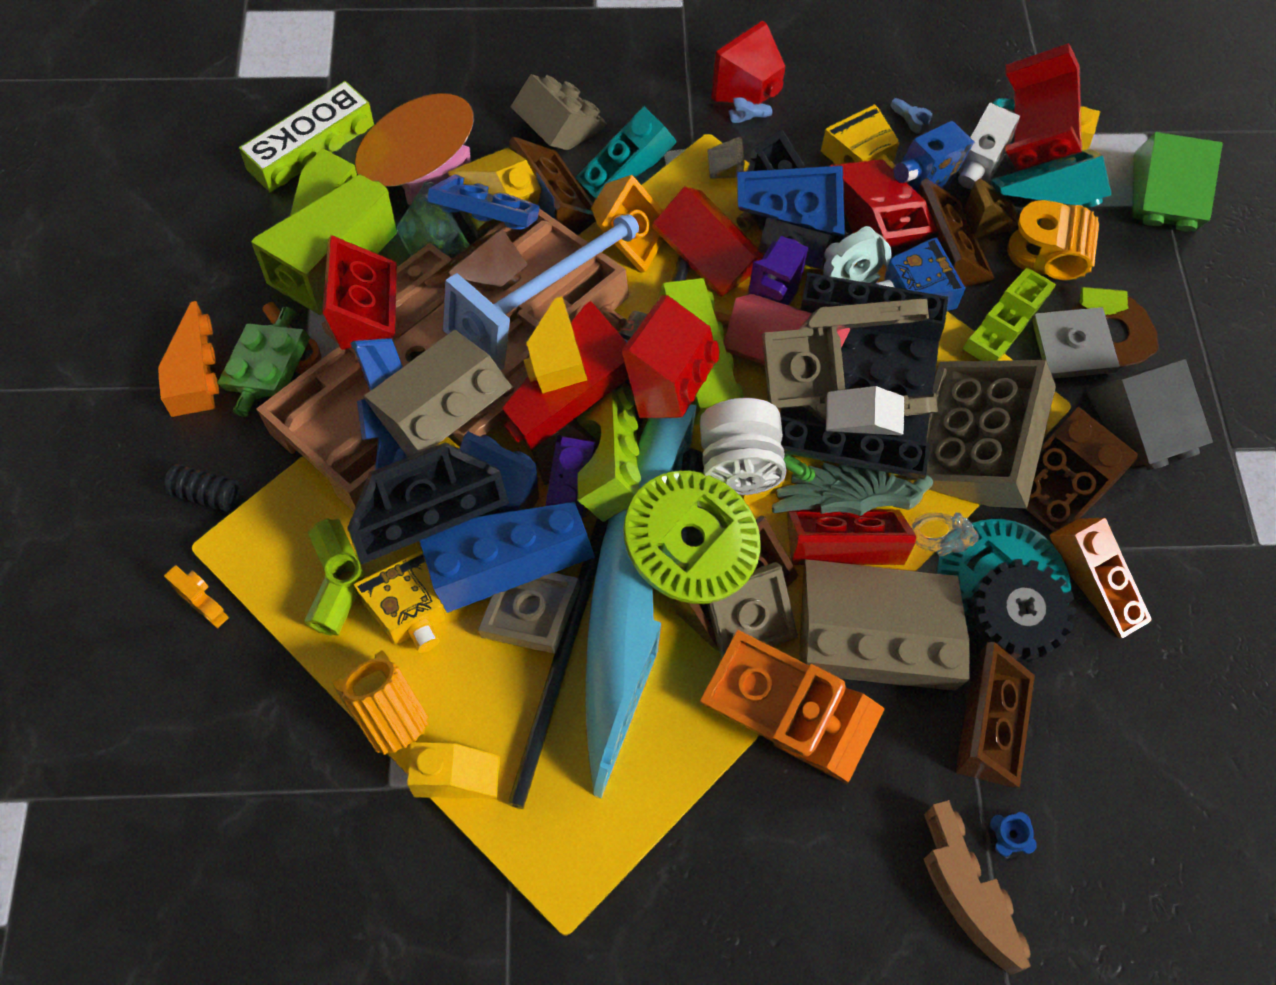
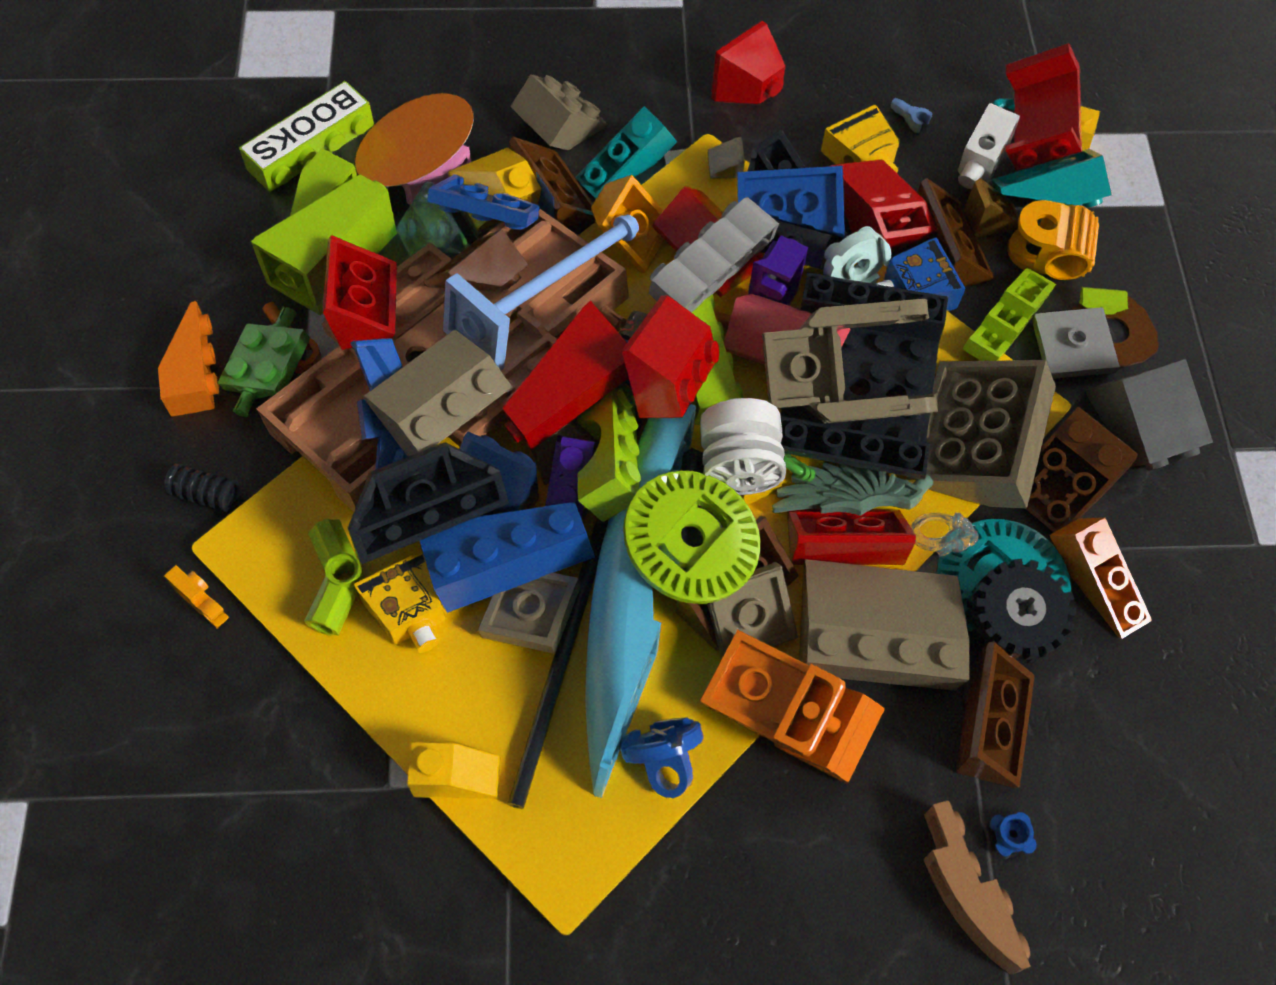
(390, 714): light orange piece -> none
(554, 351): yellow slope -> none
(664, 747): none -> blue tile
(715, 256): none -> light grey brick
(746, 110): medium blue piece -> none
(865, 411): white slope -> none
(934, 156): blue torso -> none
(1175, 180): bright green slope -> none

